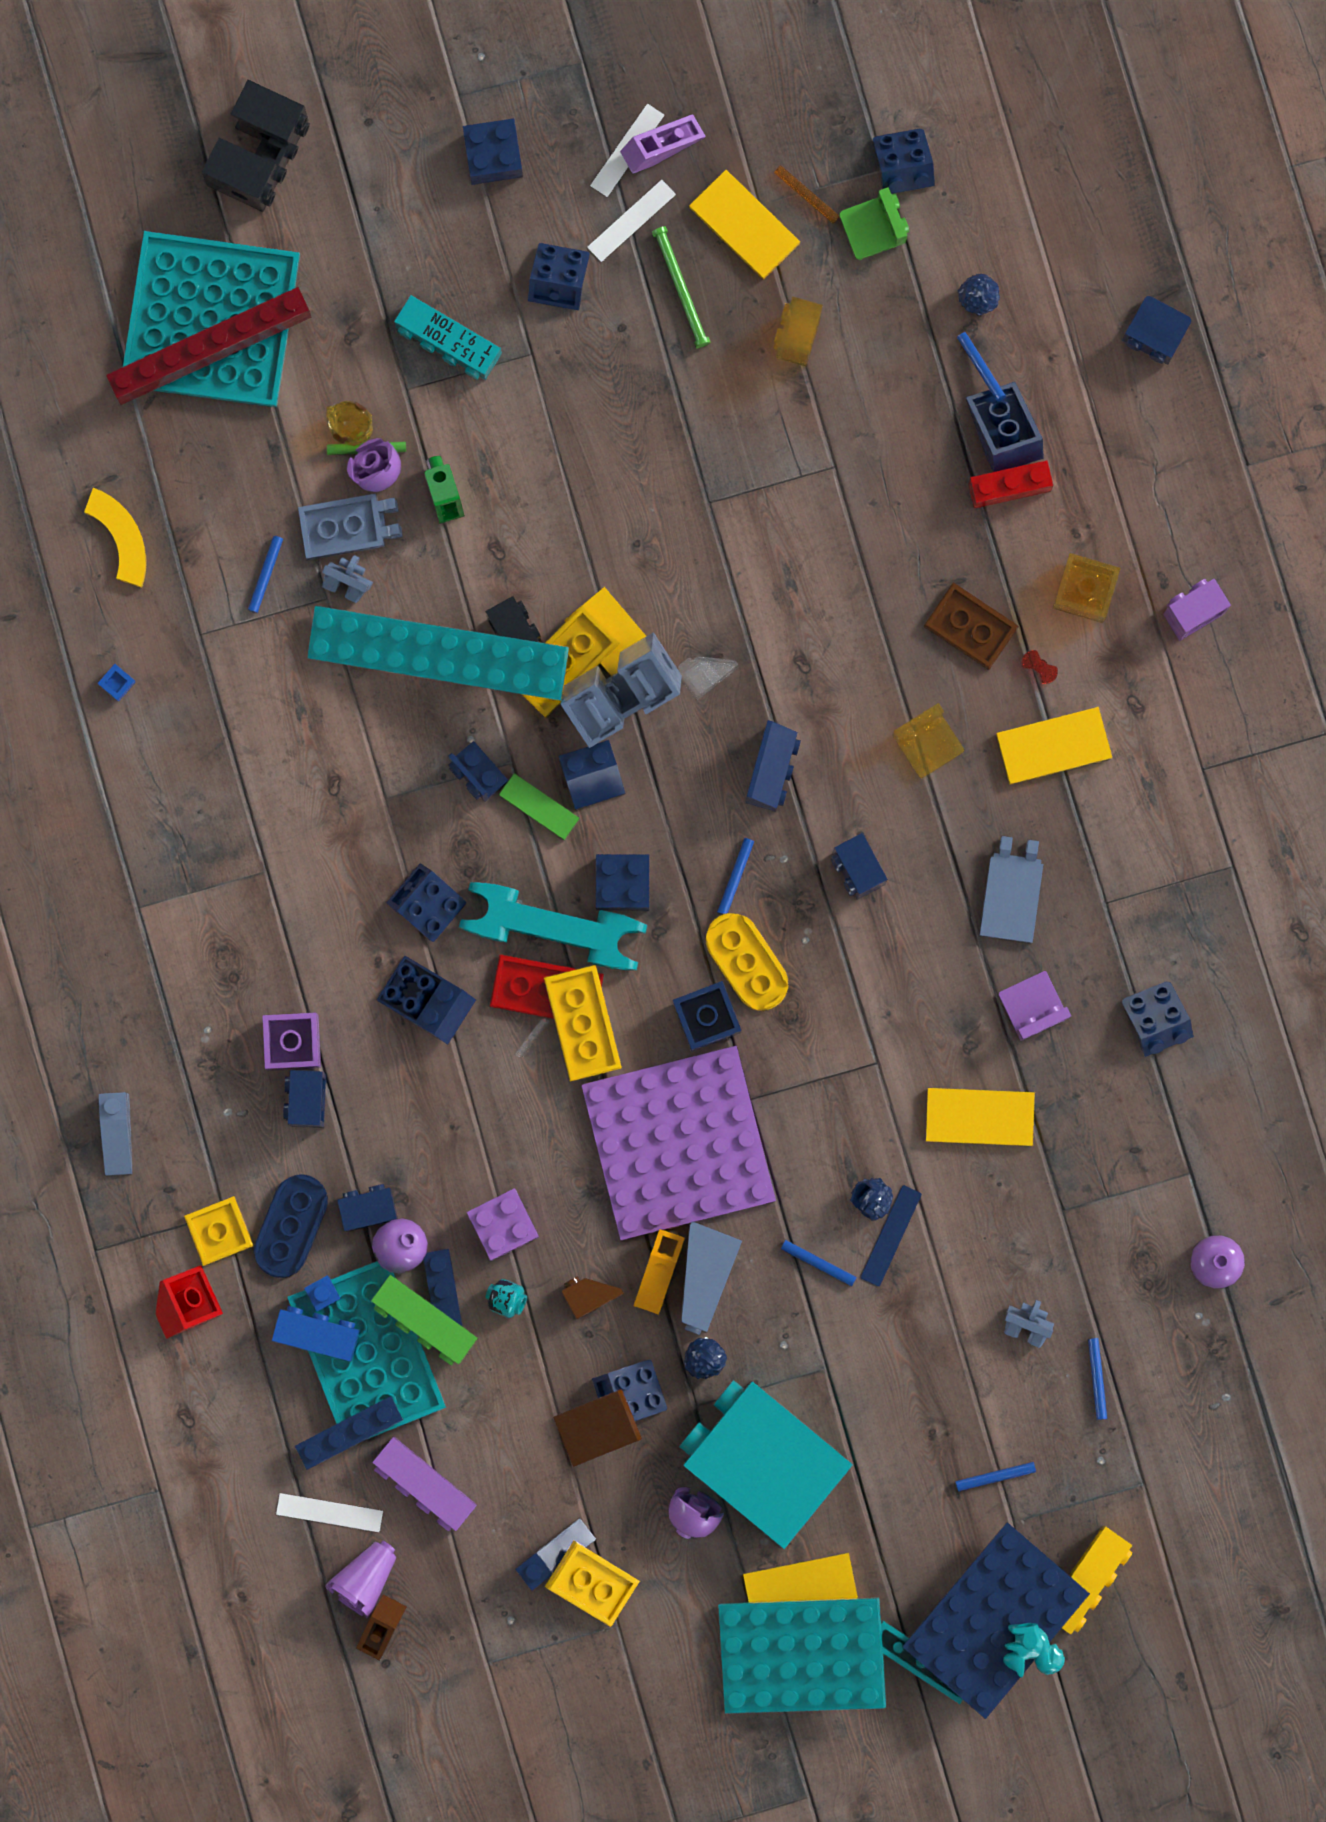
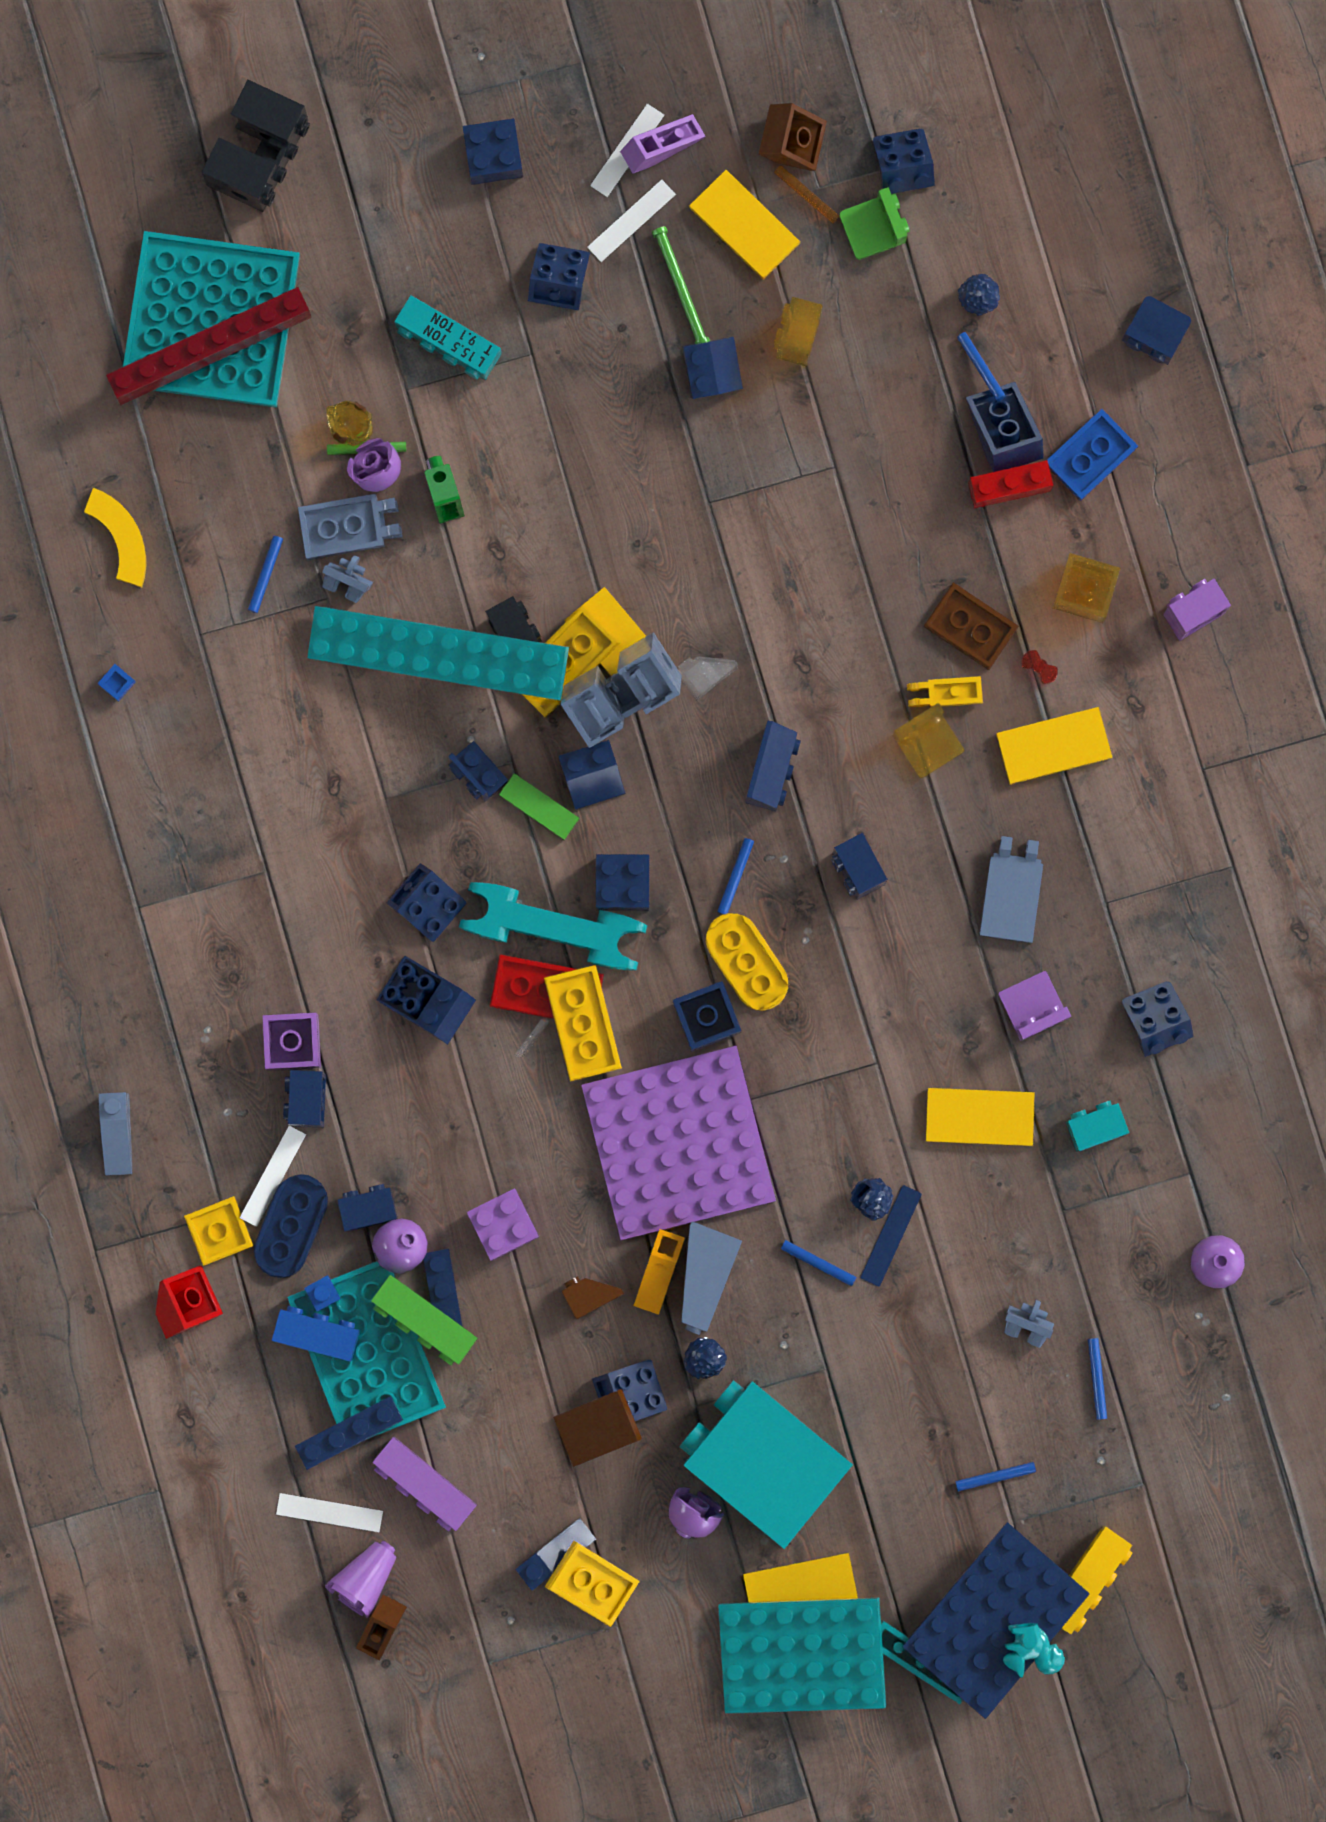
(272, 1176): none -> white sticker
(506, 1298): teal head -> none
(712, 367): none -> dark blue slope
(792, 136): none -> reddish brown slope
(948, 692): none -> yellow hinge
(1091, 454): none -> blue plate
(1097, 1127): none -> teal brick

